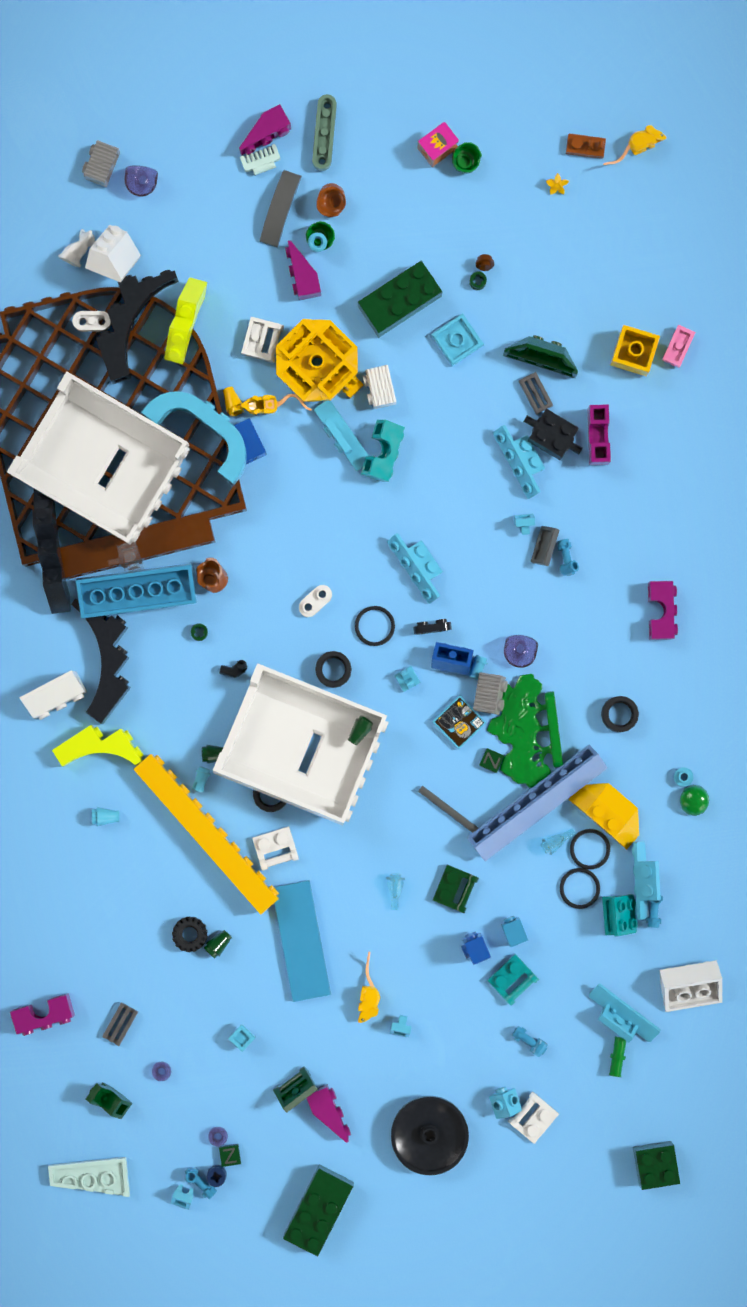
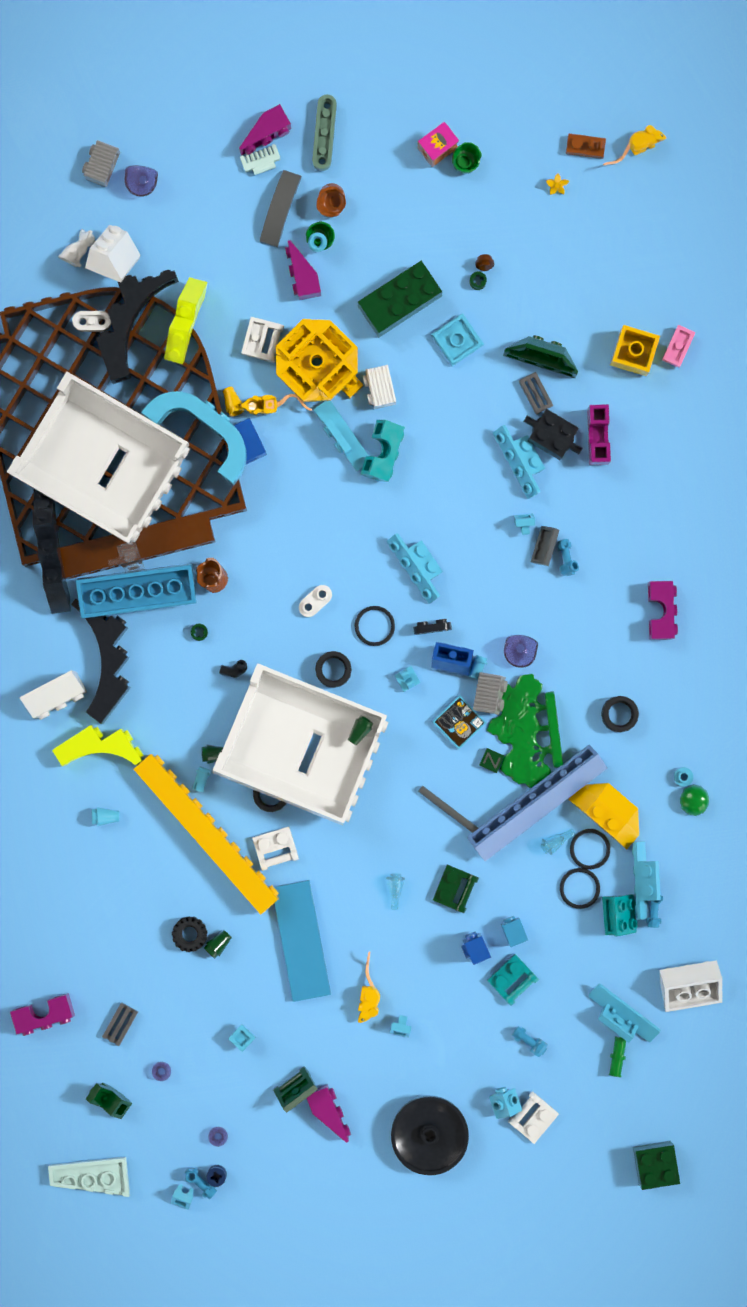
(230, 1155): dark green tile -> none
(318, 1210): dark green brick -> none

